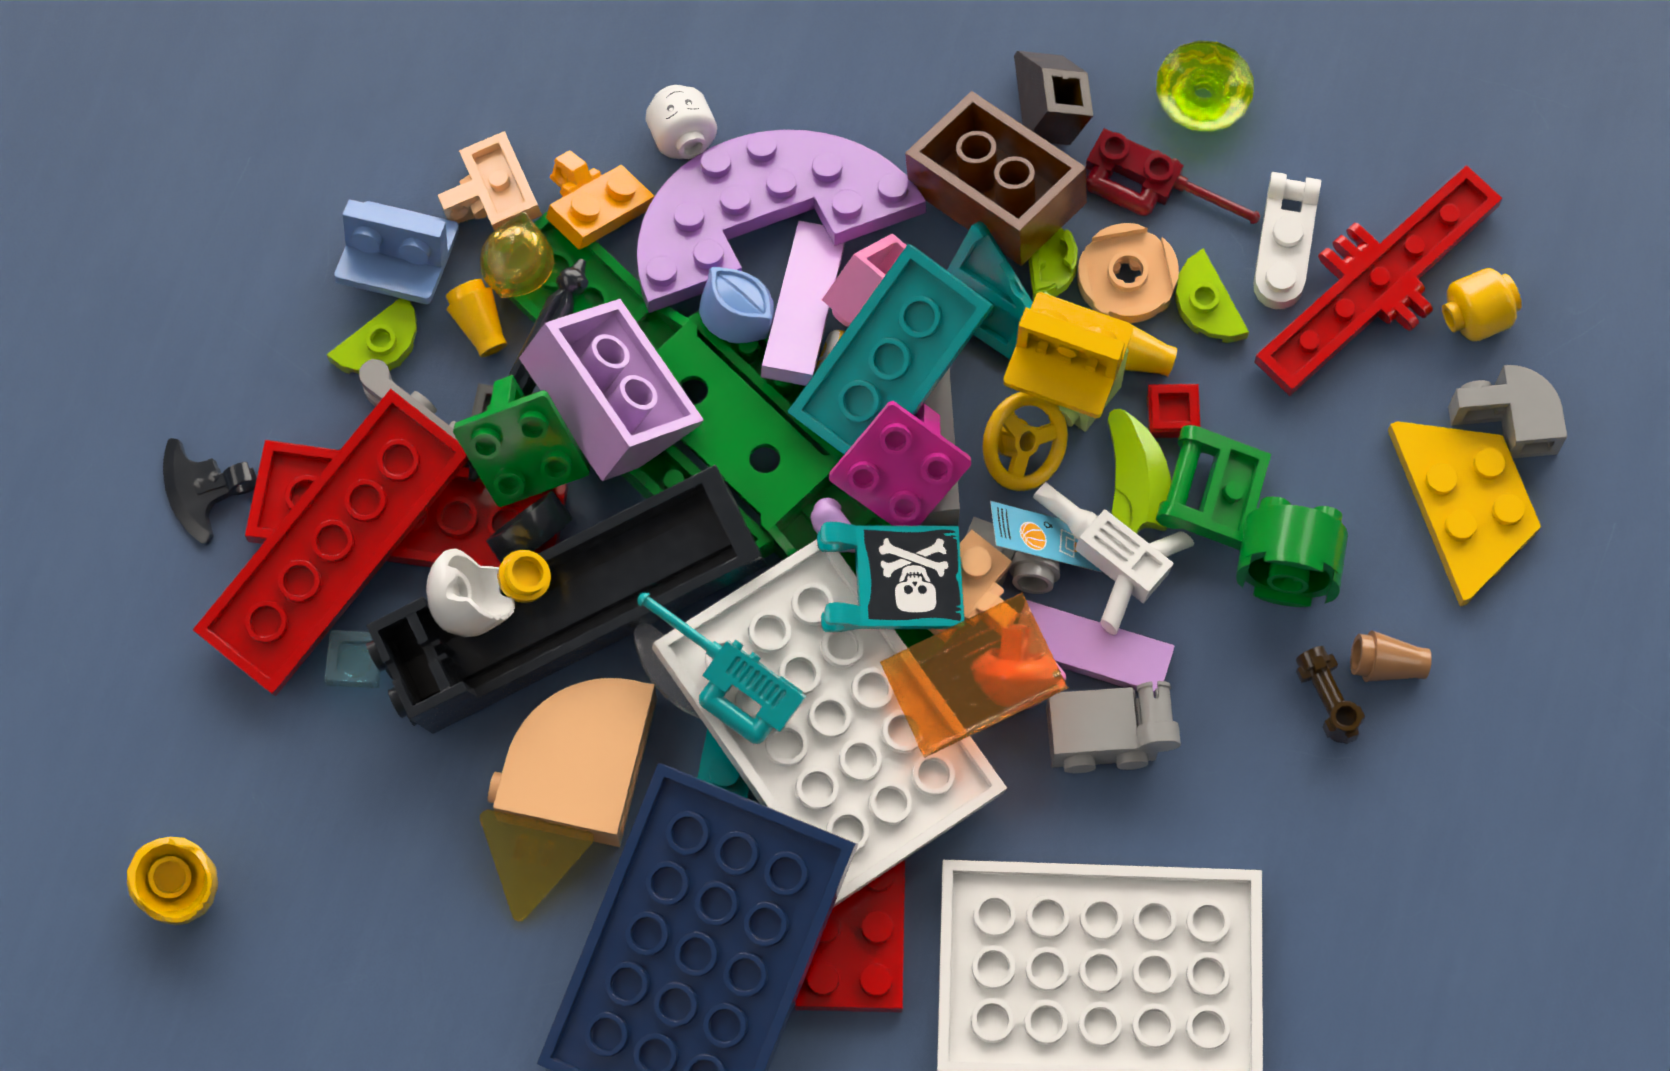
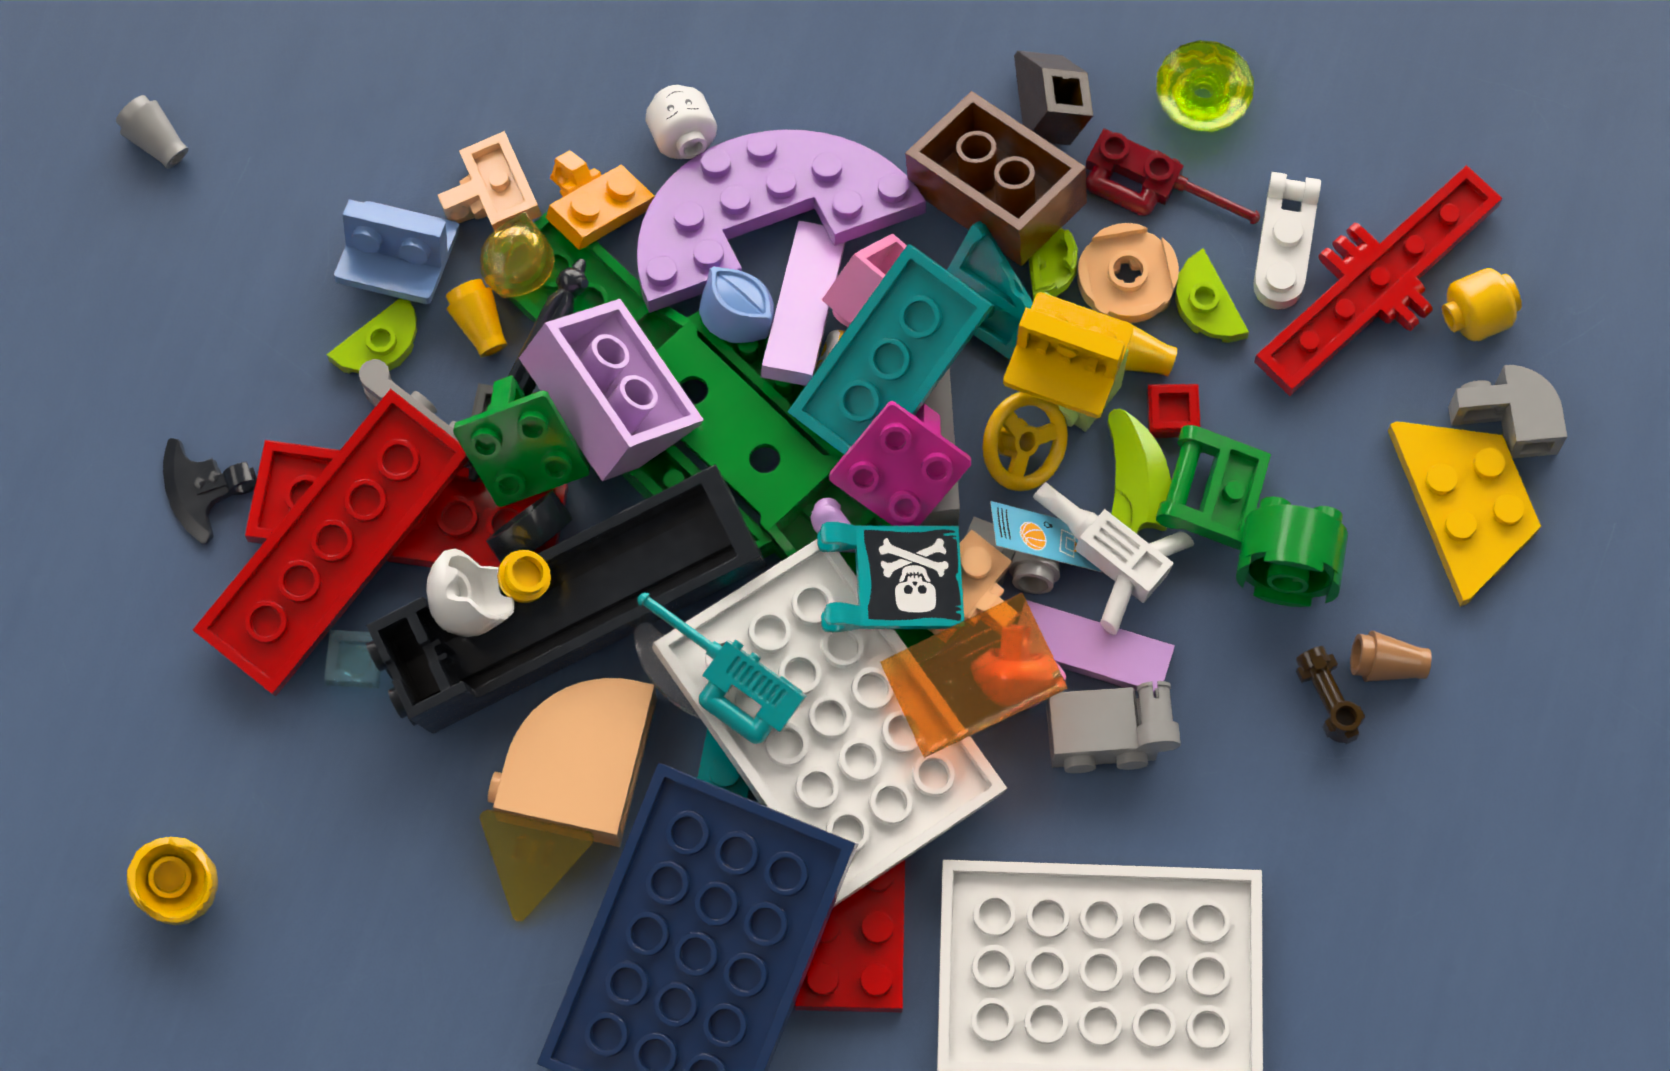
(150, 129): none -> light grey cone

